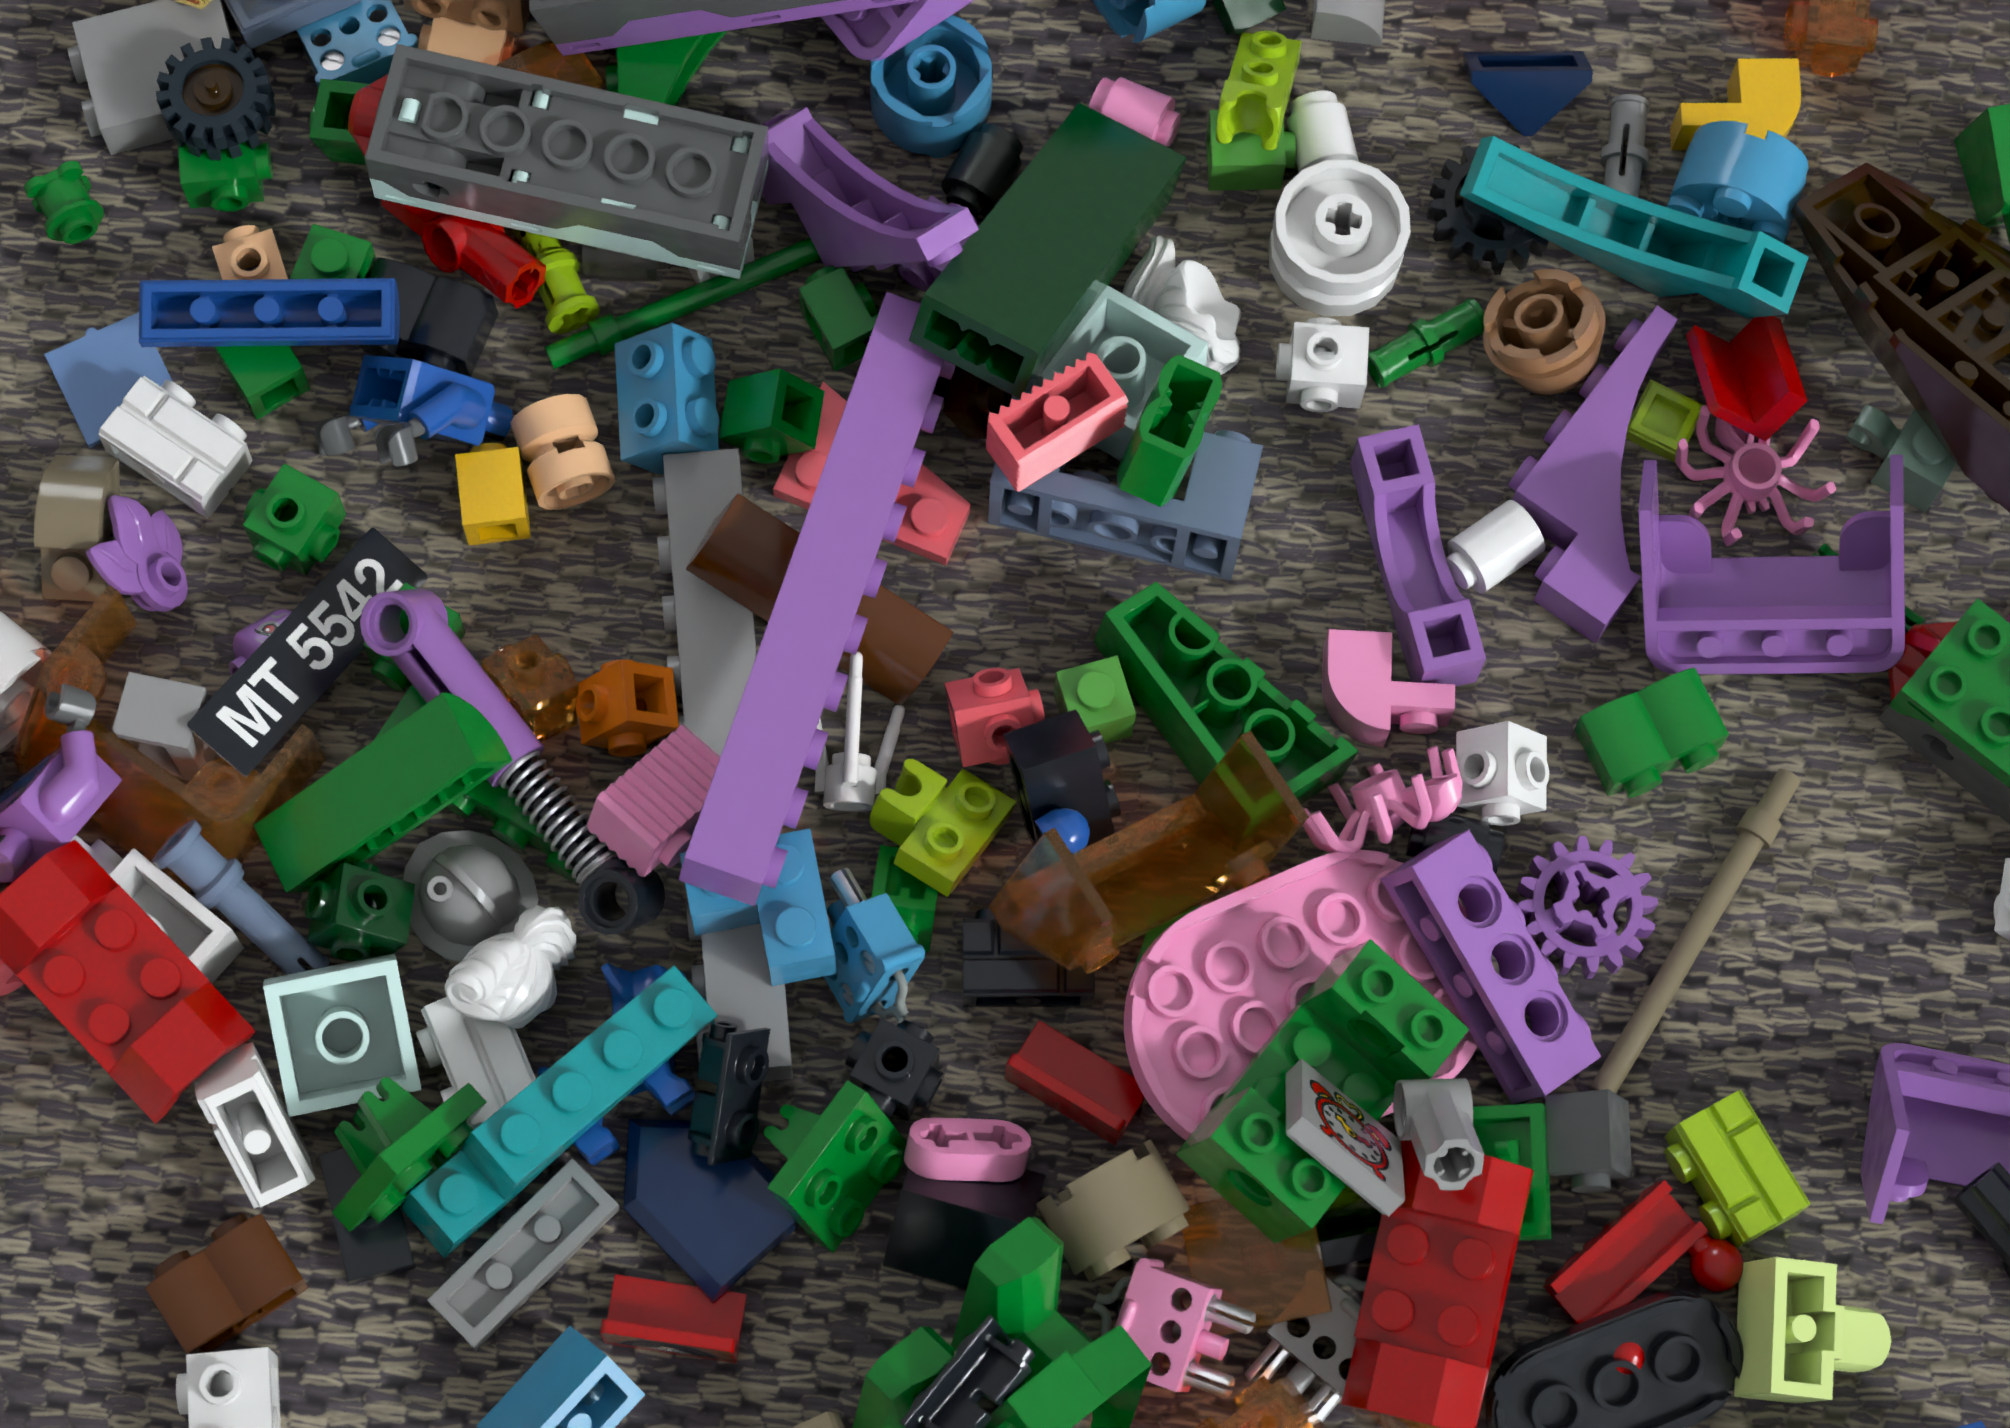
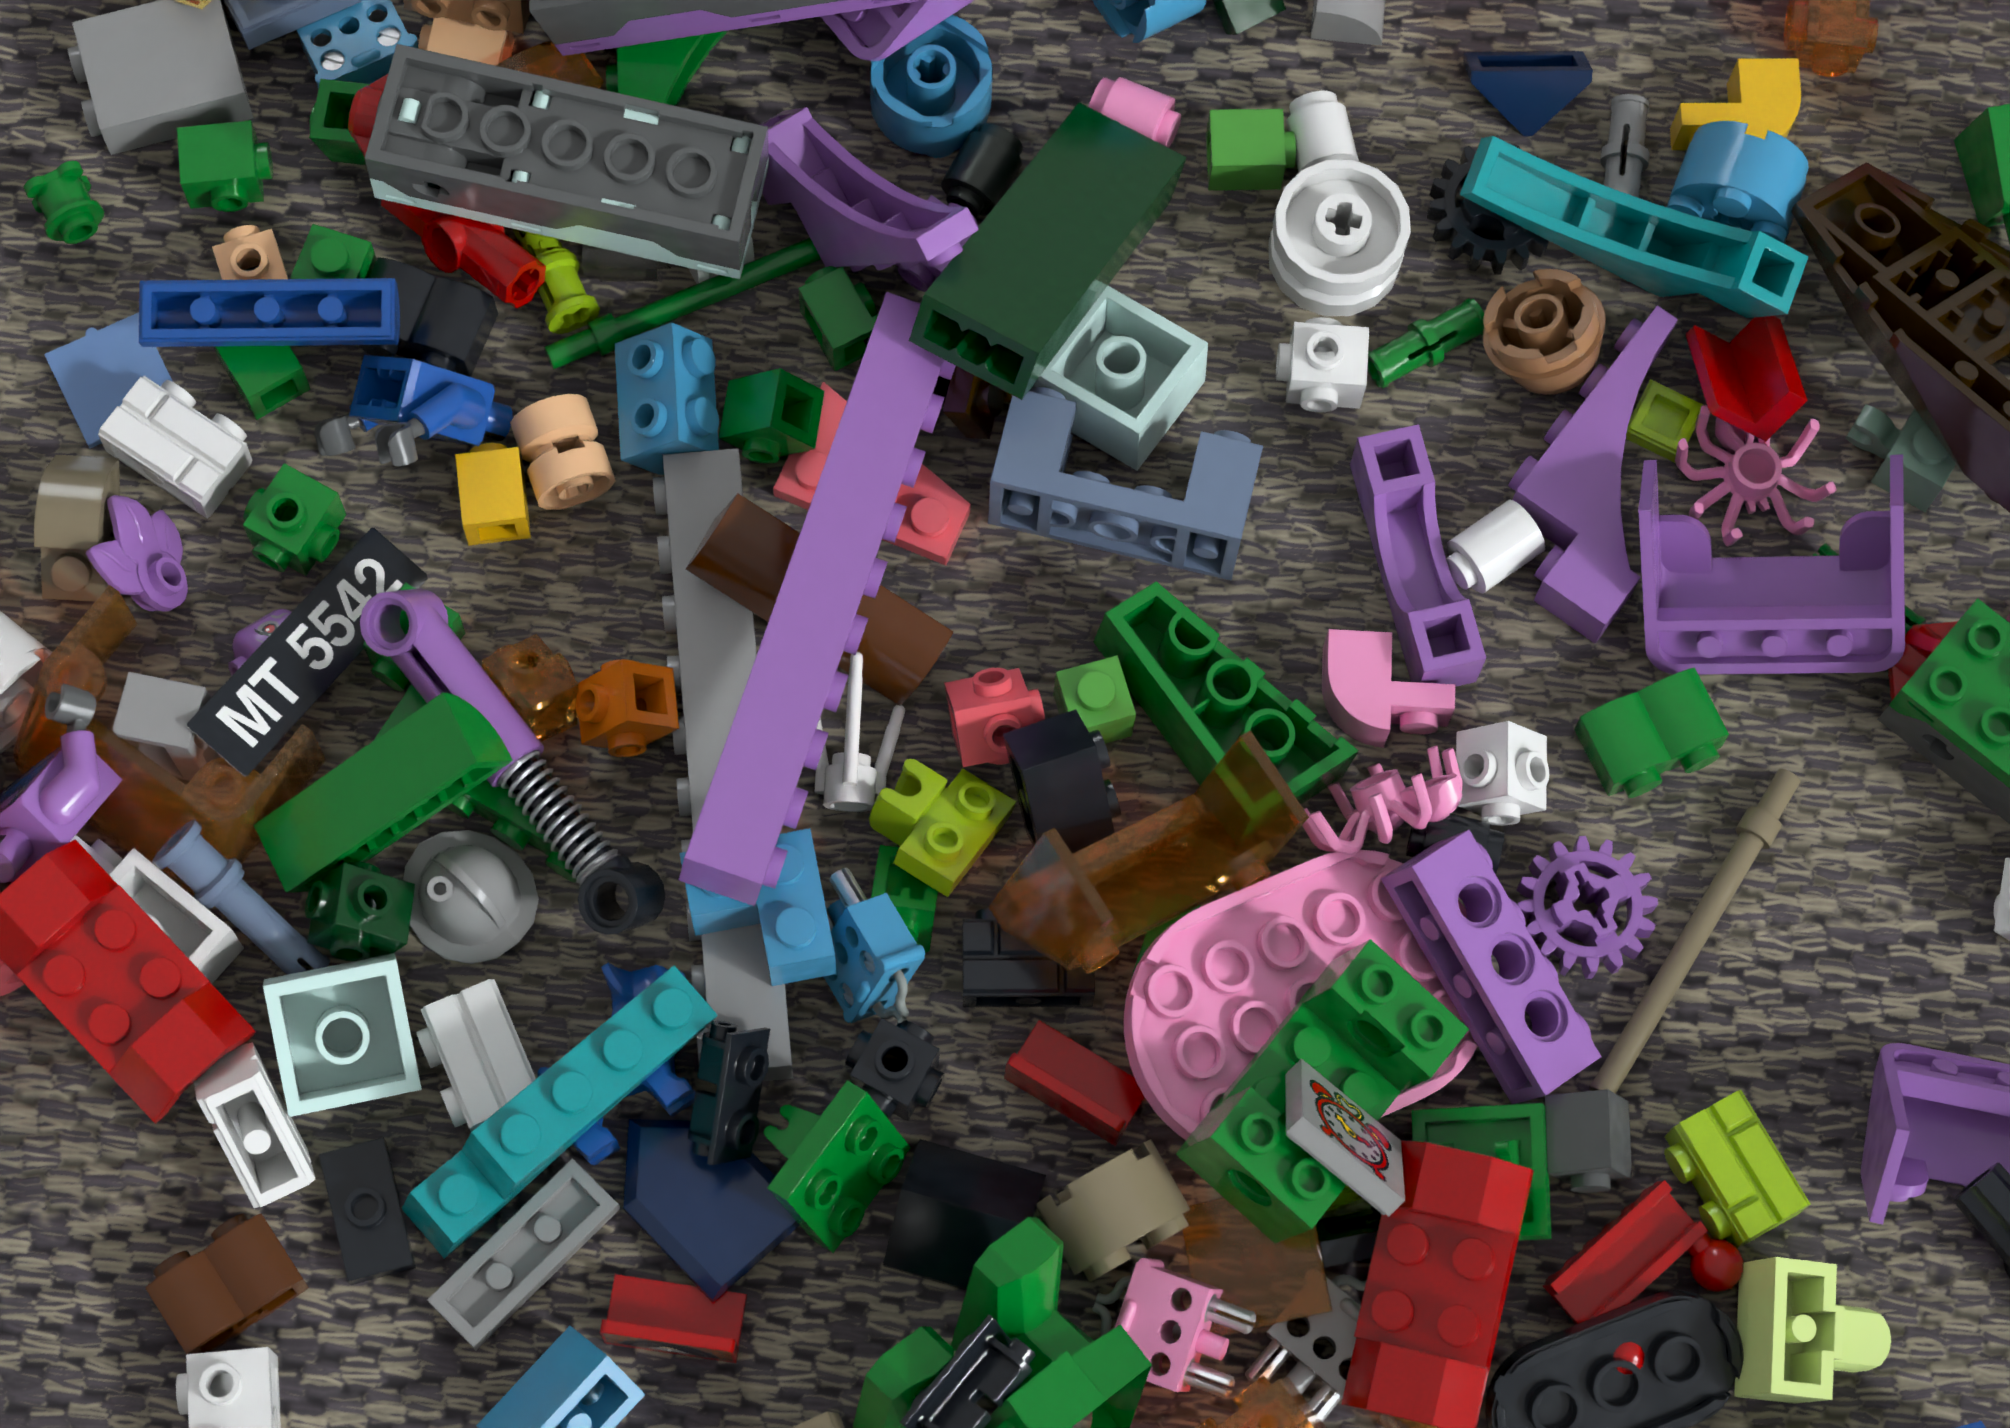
(216, 98): black wheel -> none
(399, 1146): green plate -> none
(513, 972): white hair -> none
(656, 802): bright pink brick -> none
(967, 1149): bright pink beam -> none
(1056, 421): coral brick -> none
(1070, 826): blue hinge -> none
(1169, 430): green brick -> none
(1188, 299): white hair -> none
(1258, 87): lime plate -> none
(1440, 1125): light grey piece -> none

